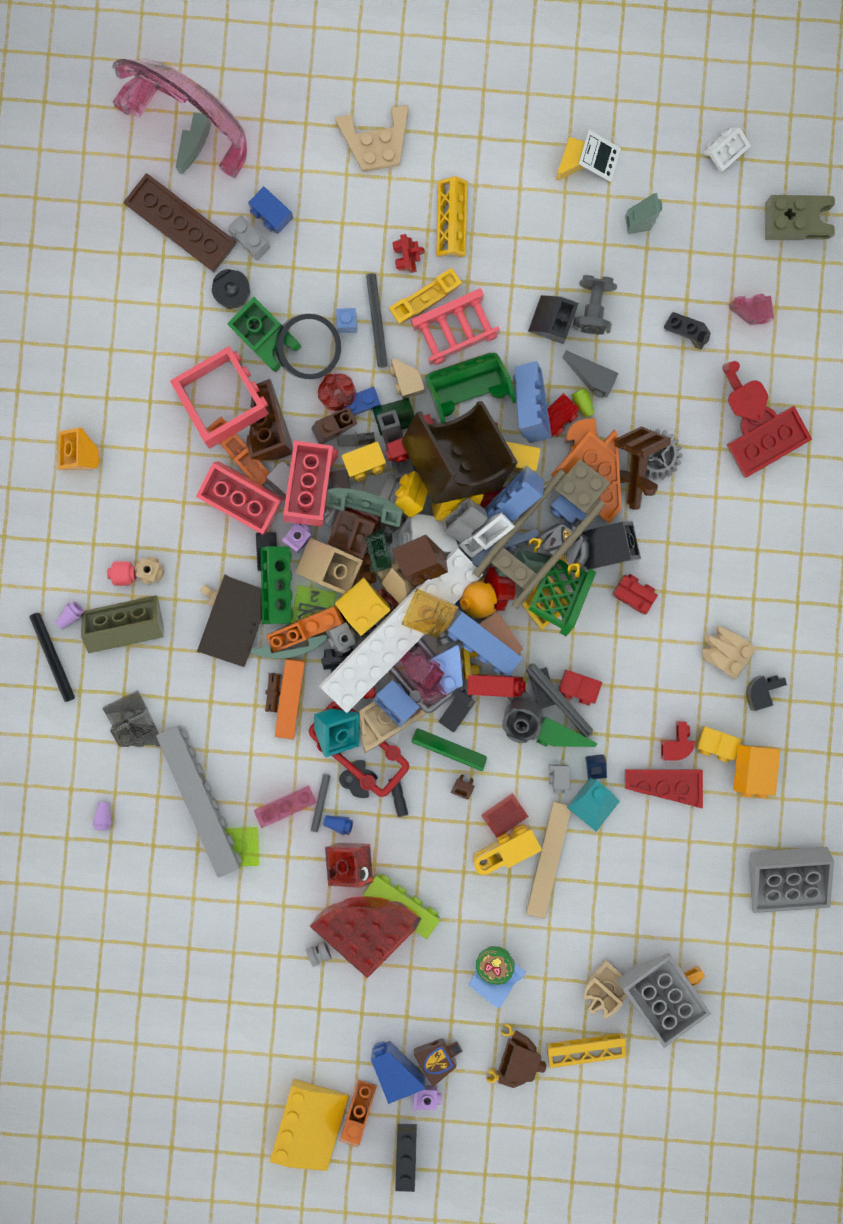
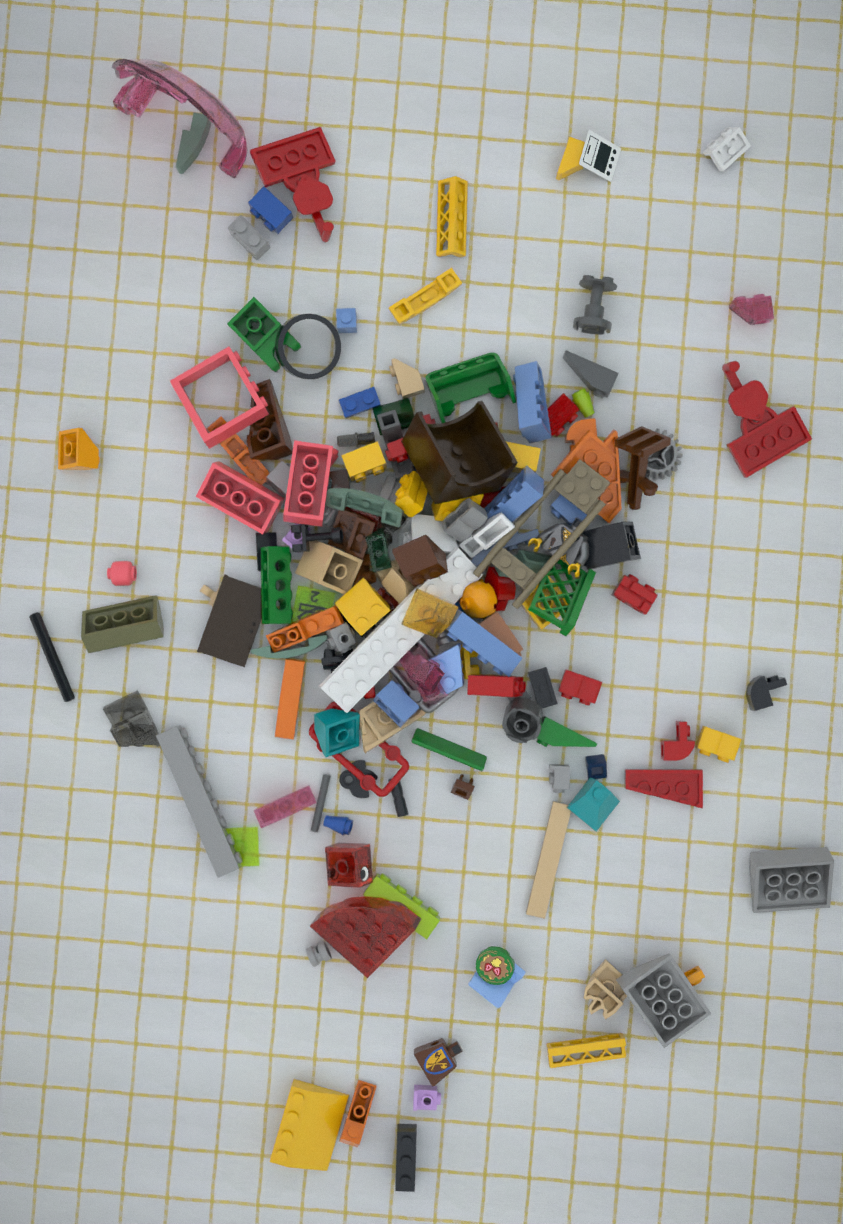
(71, 613): lavender cone -> none
(102, 818): lavender cone -> none
(156, 570): tan brick -> none
(180, 222): reddish brown tile -> none
(240, 294): black plate -> none
(272, 692): reddish brown pin -> none
(297, 165): none -> red plate
(329, 385): clear red plate -> none
(333, 425): reddish brown slope -> none
(336, 535): none -> black bar
(376, 320): dark grey axle -> none
(379, 147): tan wing -> none
(396, 1072): blue slope -> none
(411, 253): red hips -> none
(455, 307): coral fence -> none
(457, 710): black bracket -> none
(504, 815): clear red plate -> none
(507, 850): yellow brick -> none
(518, 1062): reddish brown torso -> none
(553, 318): black slope -> none
(561, 702): dark grey axle -> none
(643, 215): sand green slope -> none
(688, 328): black bracket -> none
(728, 651): tan plate -> none
(756, 771): light orange brick -> none
(802, 214): olive brick -> none

